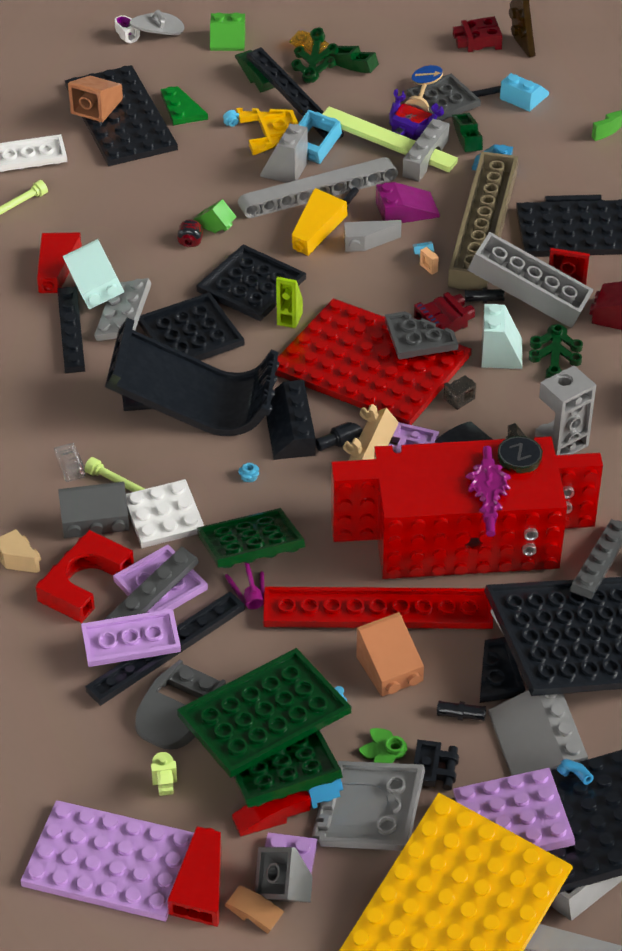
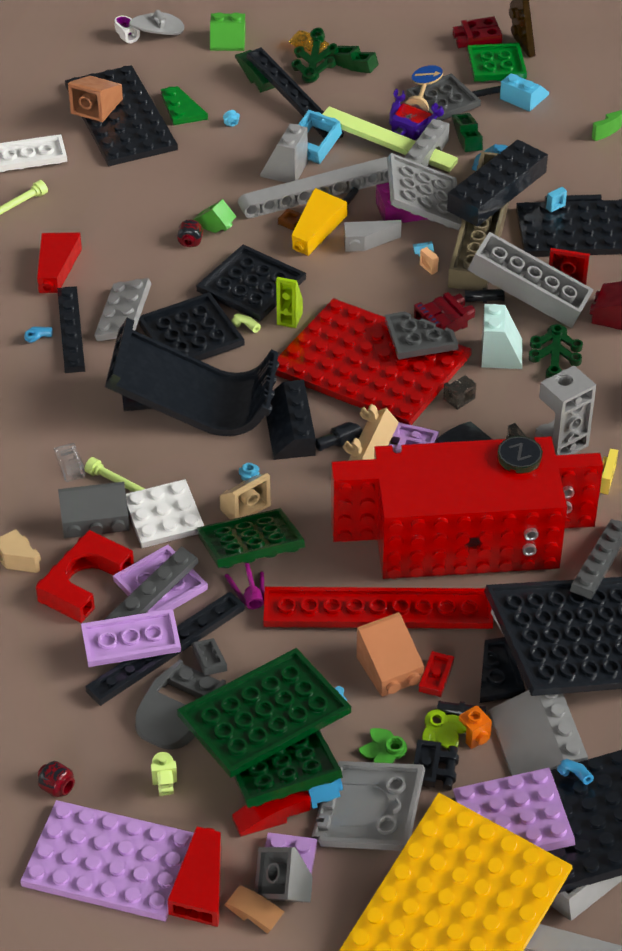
(36, 333): none -> dark azure arm
(56, 779): none -> dark red head
(93, 274): light aqua slope -> none
(209, 656): none -> dark grey plate
(246, 320): none -> yellowish green arm
(247, 497): none -> tan slope
(272, 123): yellow wing -> none
(289, 219): none -> reddish brown plate
(421, 190): none -> light grey plate
(436, 674): none -> red plate
(446, 731): none -> lime plate
(477, 726): none -> orange bracket
(488, 483): magenta piece -> none
(496, 61): none -> green plate
(497, 182): none -> black brick
(556, 199): none -> medium azure plate
(609, 466): none -> light yellow plate

